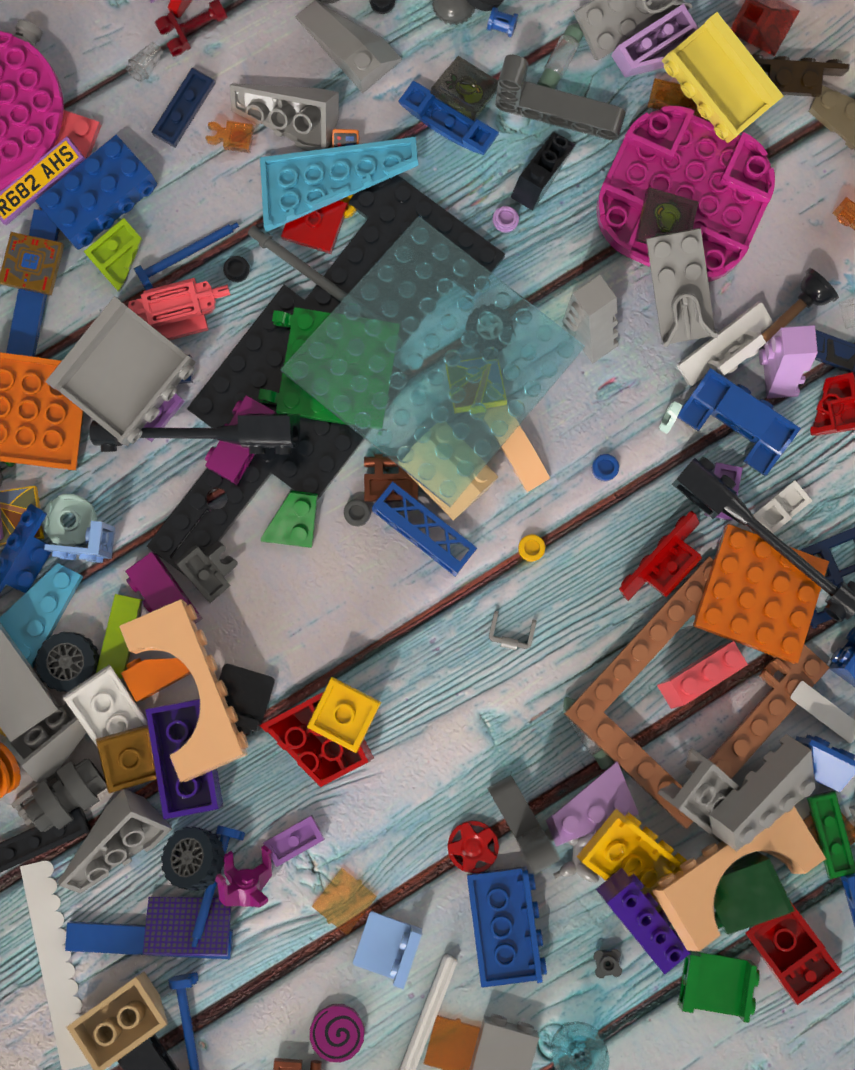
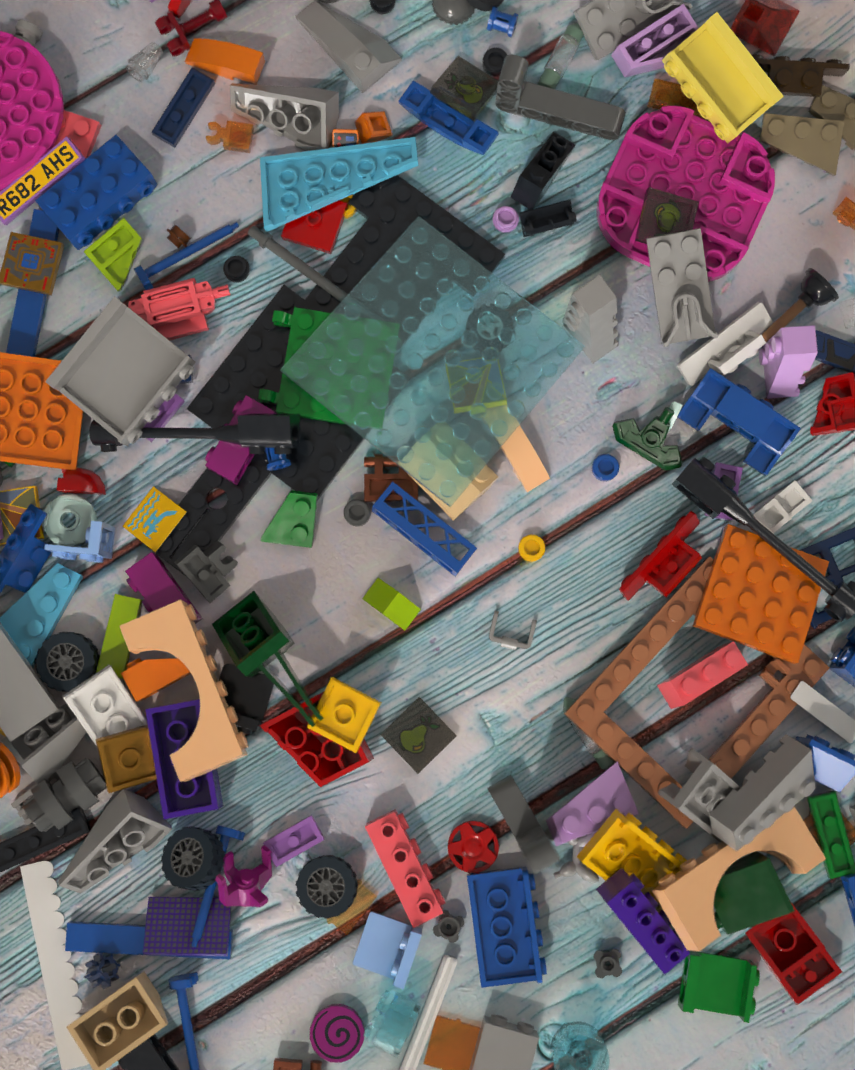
(80, 482): none -> red brick
(96, 976): none -> dark blue gear
(154, 519): none -> yellow sticker
(178, 237): none -> reddish brown plate
(226, 59): none -> orange slope
(255, 640): none -> dark green slope
(276, 461): none -> blue bush
(326, 886): none -> black wheel
(373, 127): none -> orange slope
(391, 604): none -> lime slope
(393, 1022): none -> clear light blue brick
(404, 867): none -> coral brick
(418, 735): none -> clear smoke tile
(452, 933): none -> dark grey plate
(493, 61): none -> black tile
(547, 218): none -> black hinge
(650, 440): none -> dark green piece
(805, 138): none -> dark tan wing

